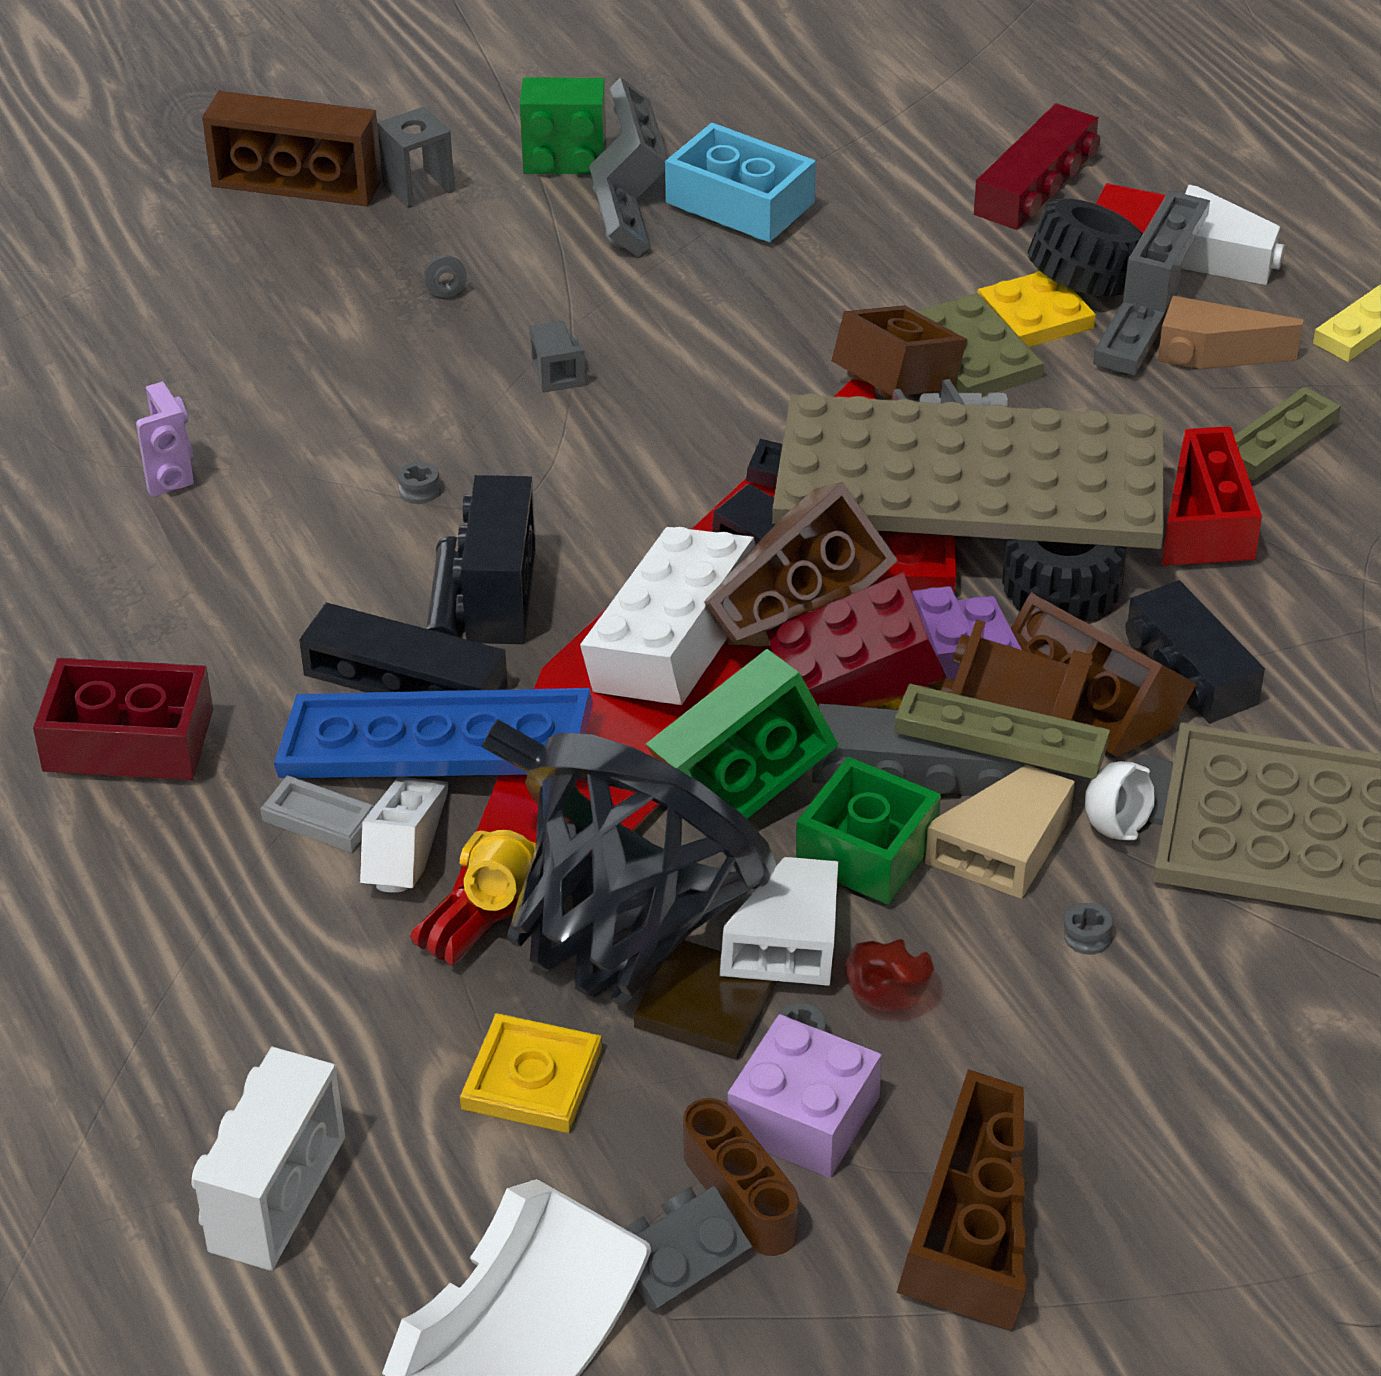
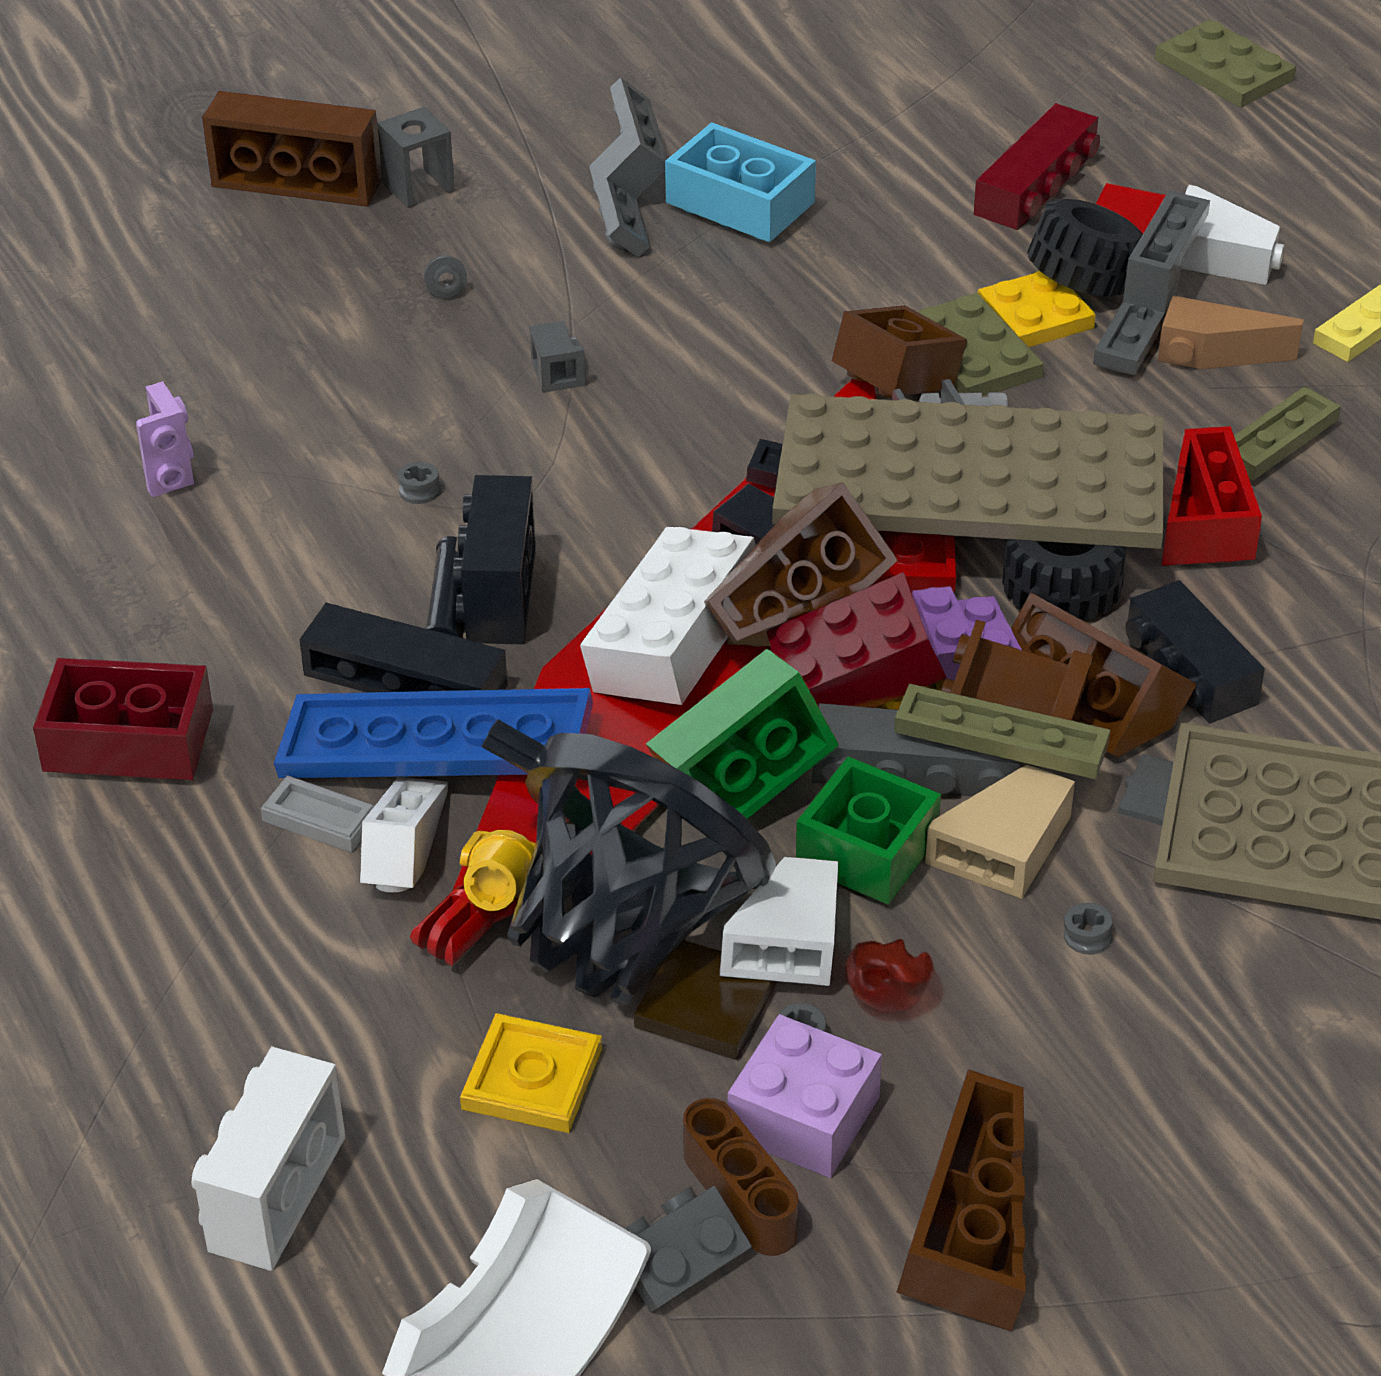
(562, 124): green brick -> none
(1120, 800): white hair -> none
(1225, 63): none -> olive plate

